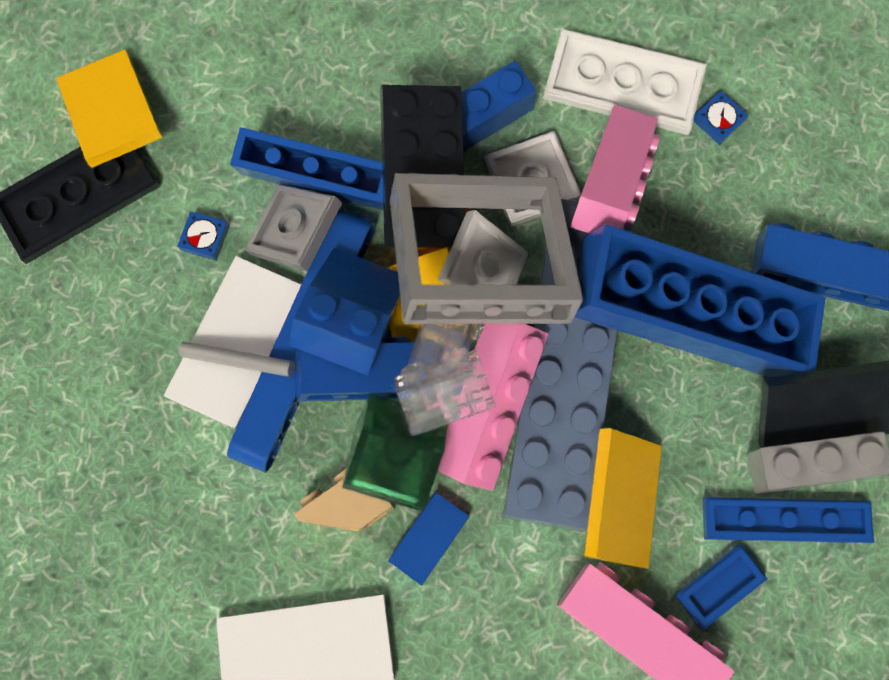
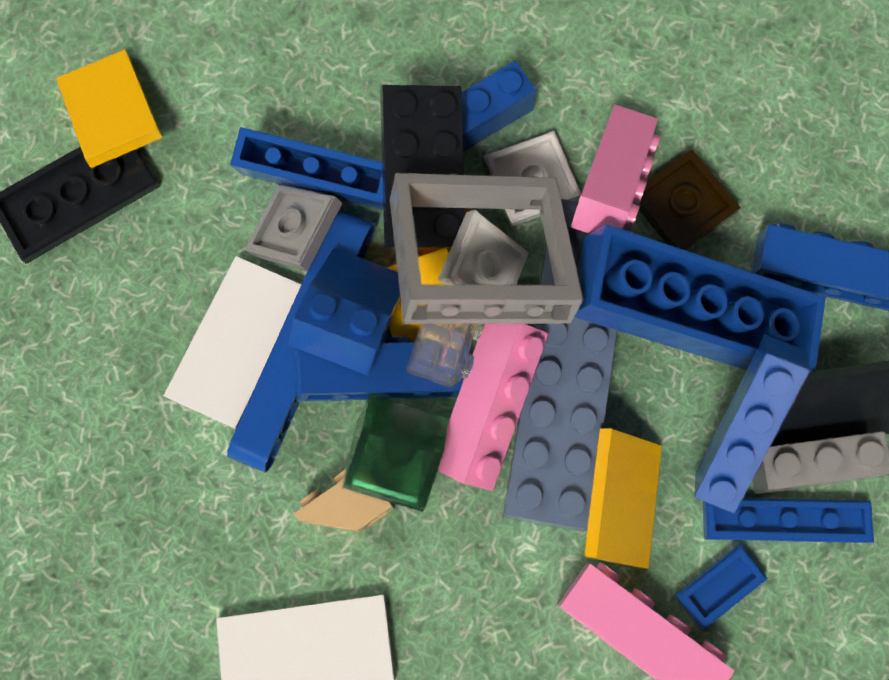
(203, 236): tile -> none
(237, 359): light grey bar -> none
(428, 539): blue tile -> none
(443, 390): clear brick -> none
(603, 72): white tile -> none
(686, 202): none -> dark brown plate
(720, 118): tile -> none
(751, 423): none -> brick

